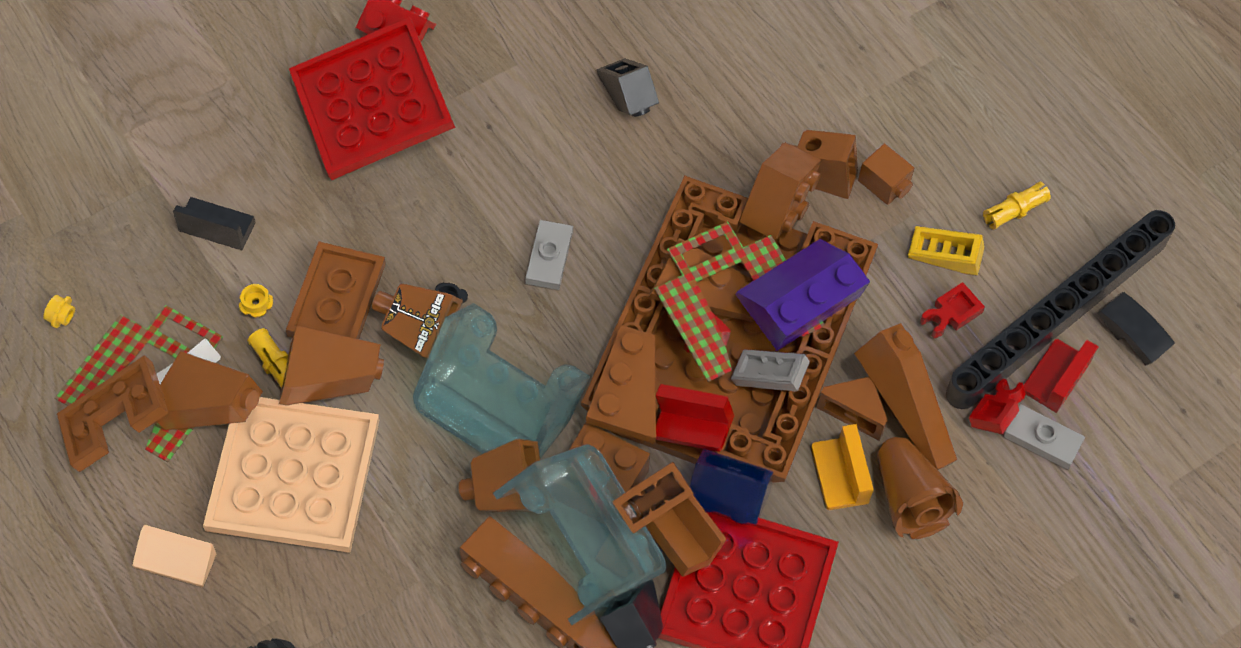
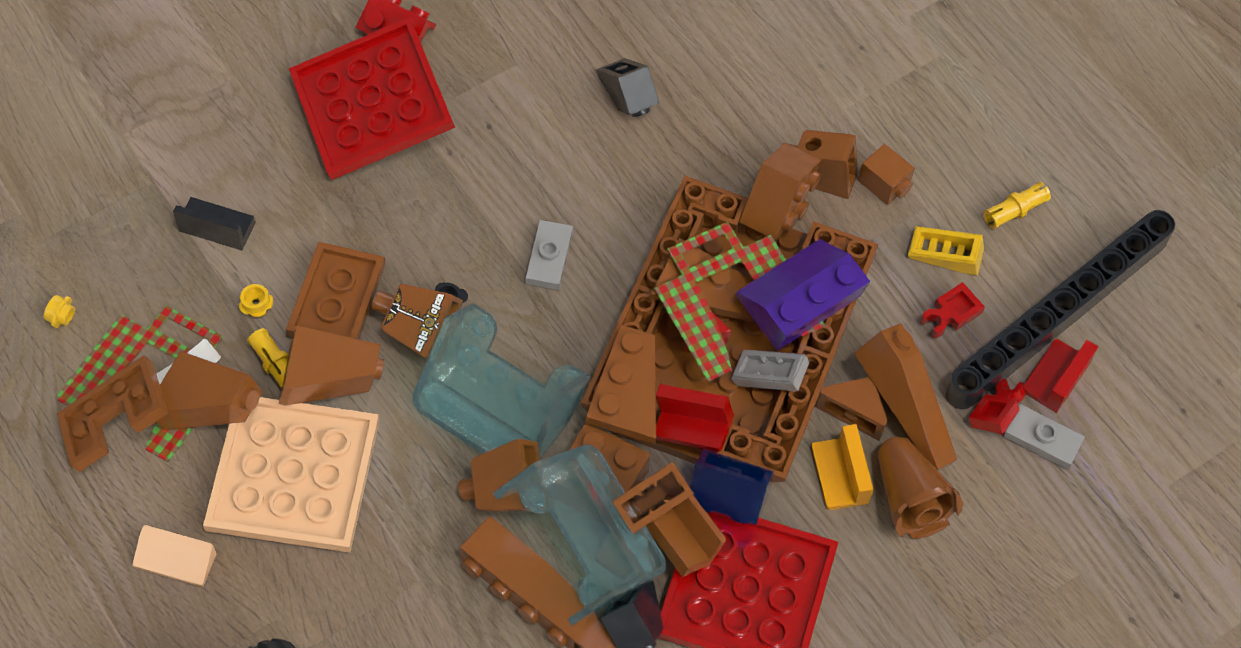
(1139, 328): black slope -> none

